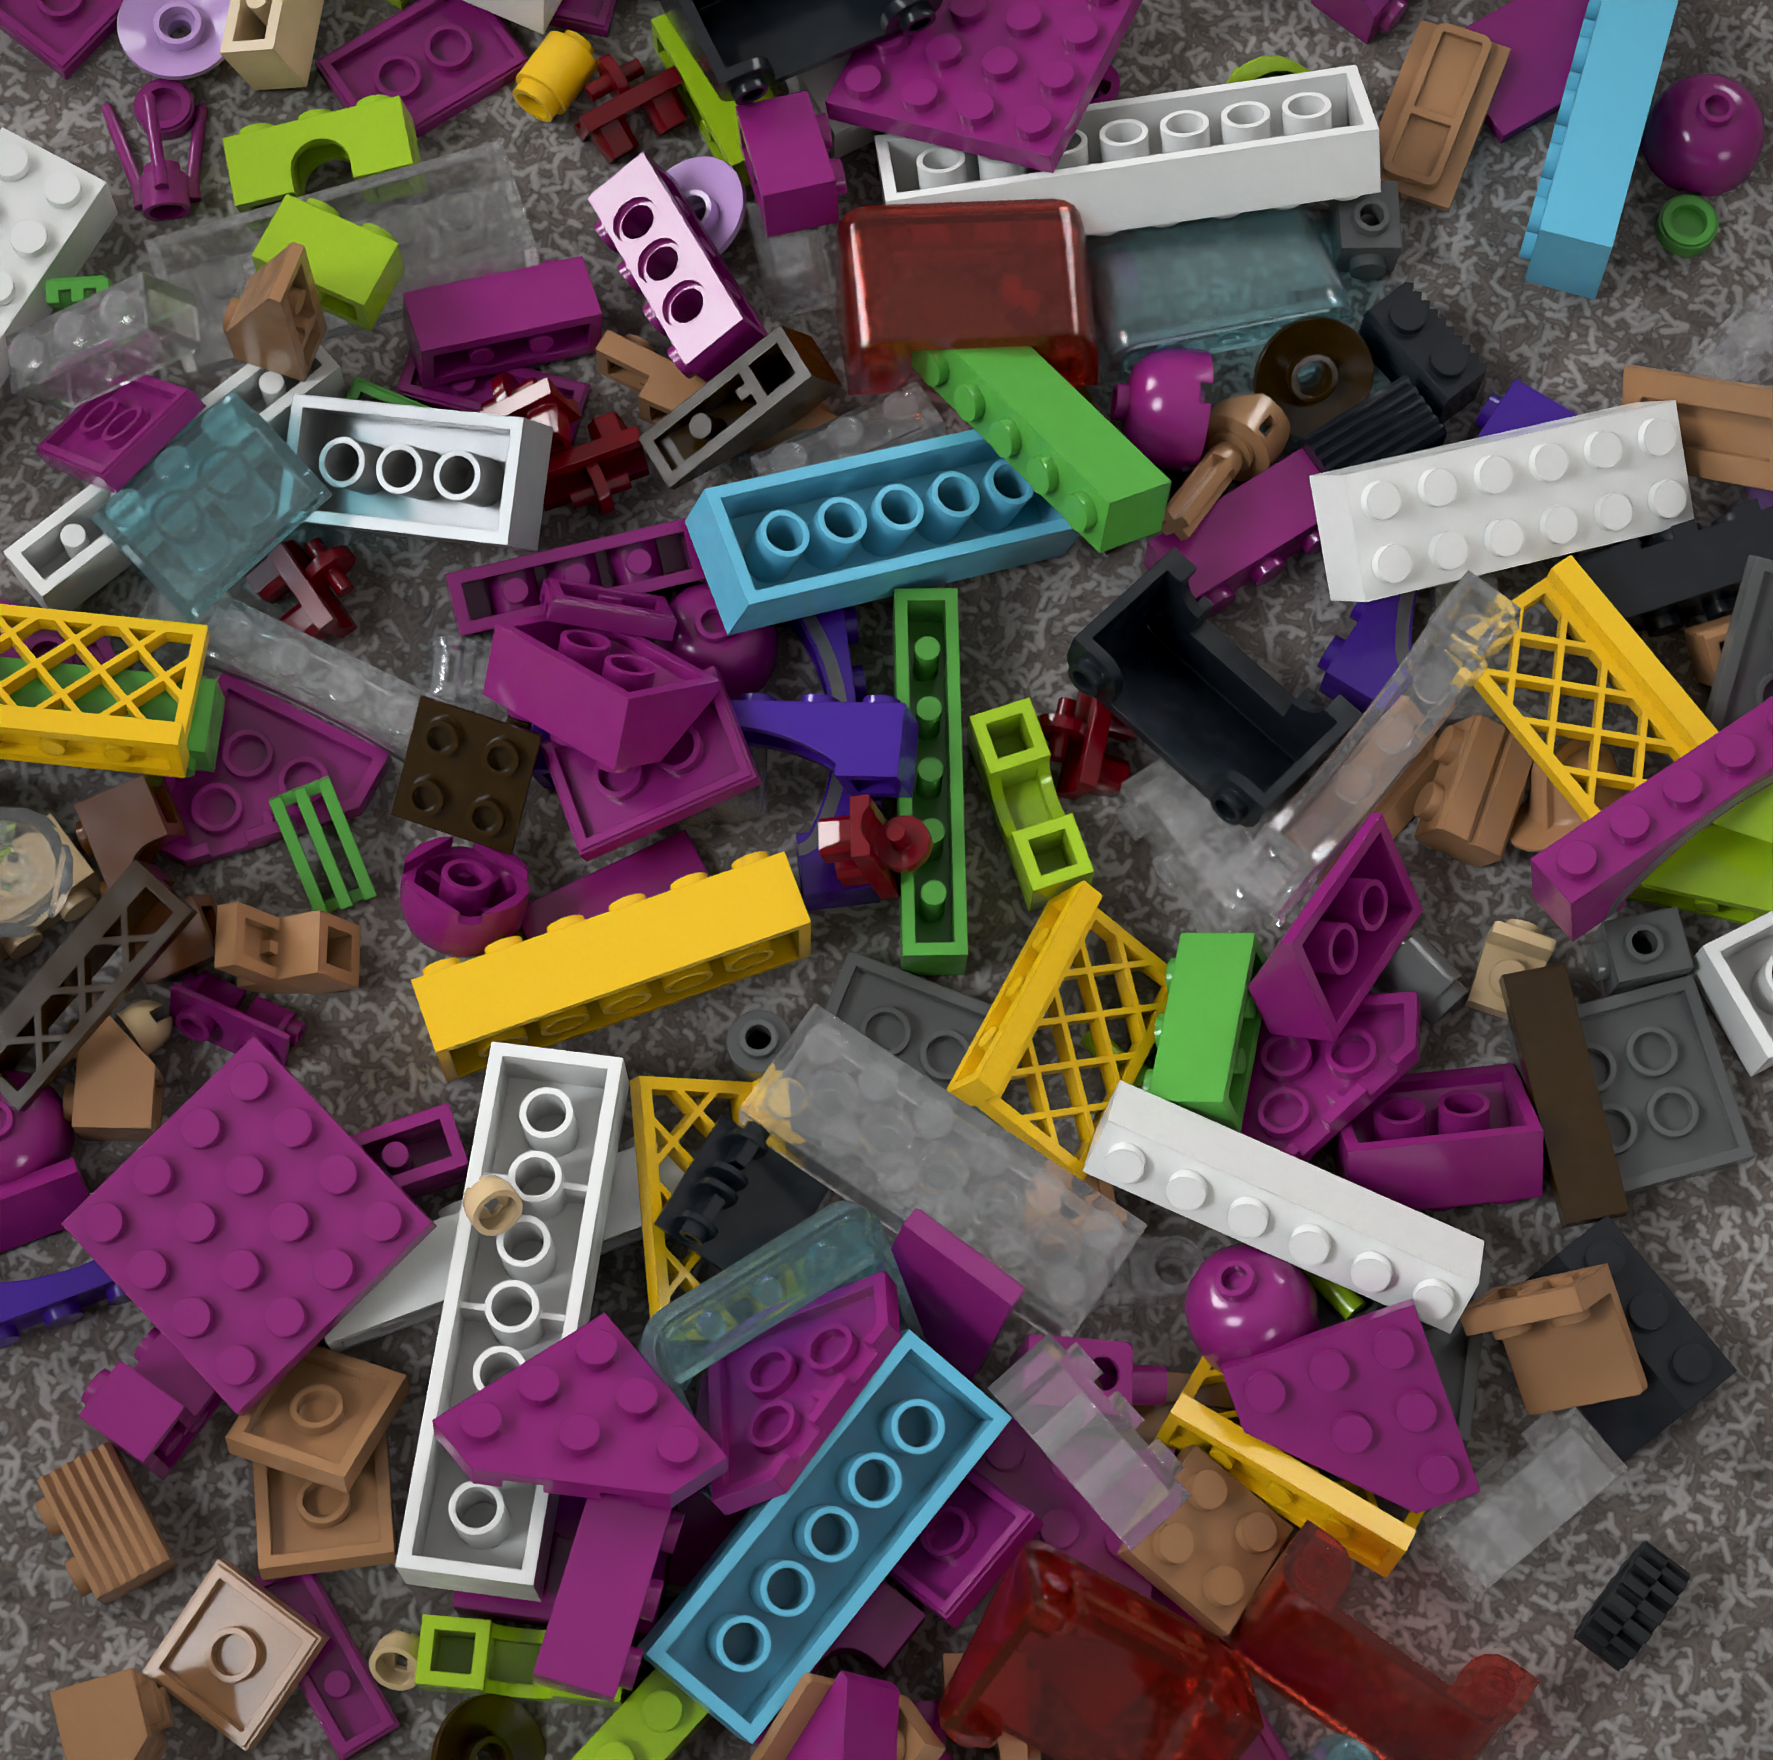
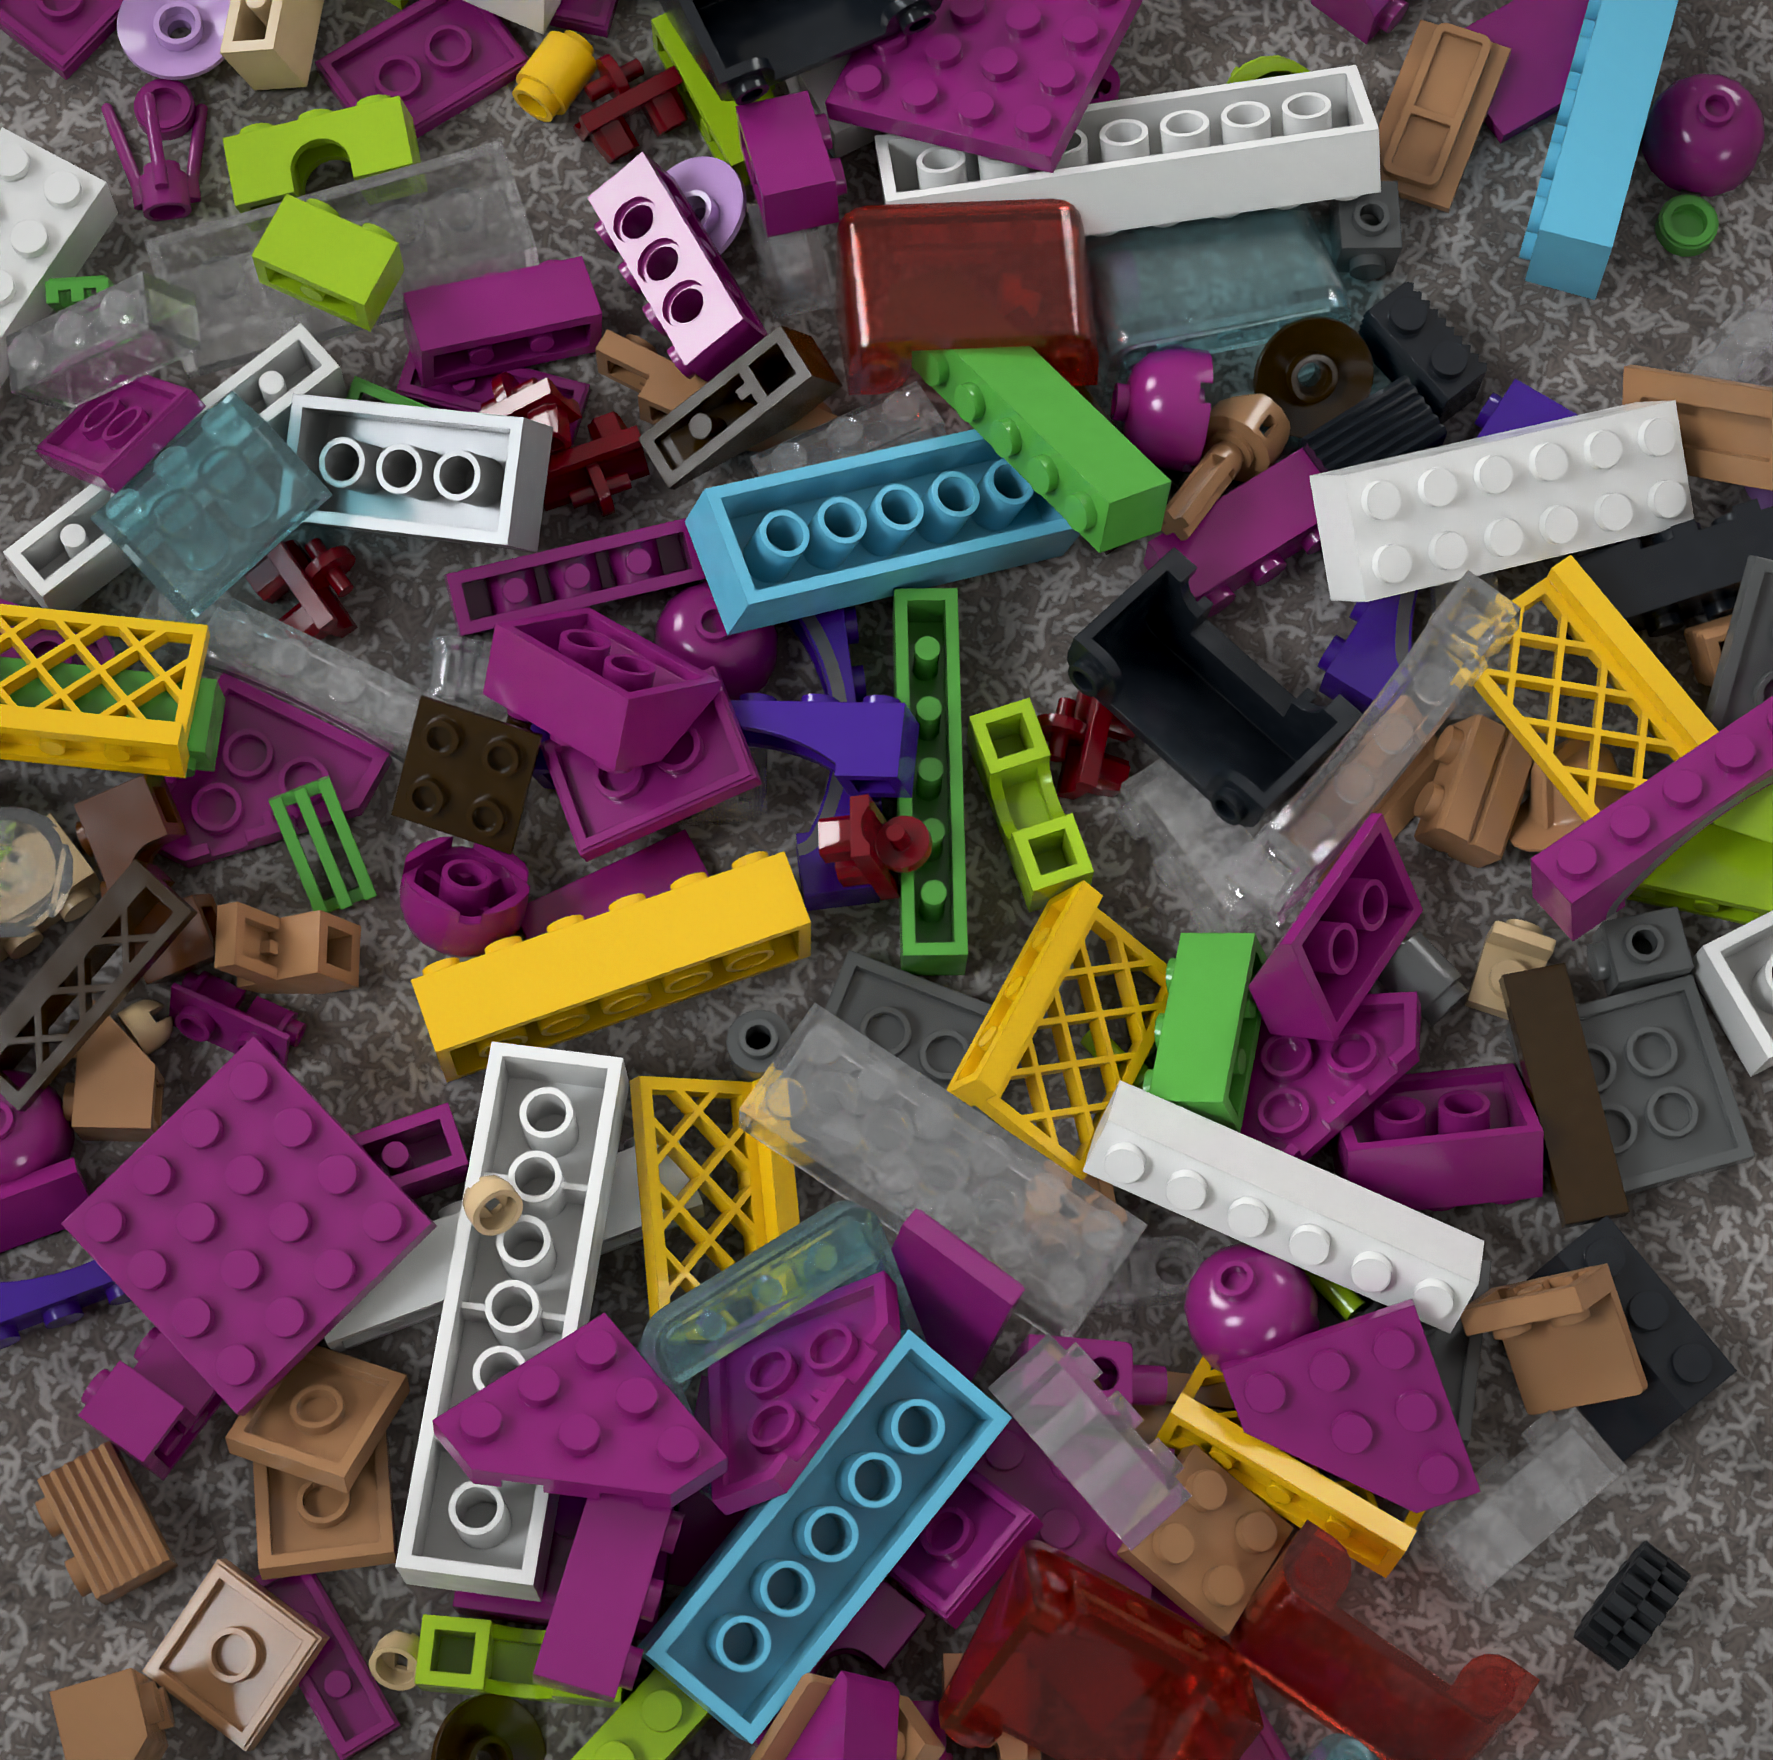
(278, 316): medium nougat slope -> none
(607, 609): magenta tile -> none
(737, 1195): black hinge -> none

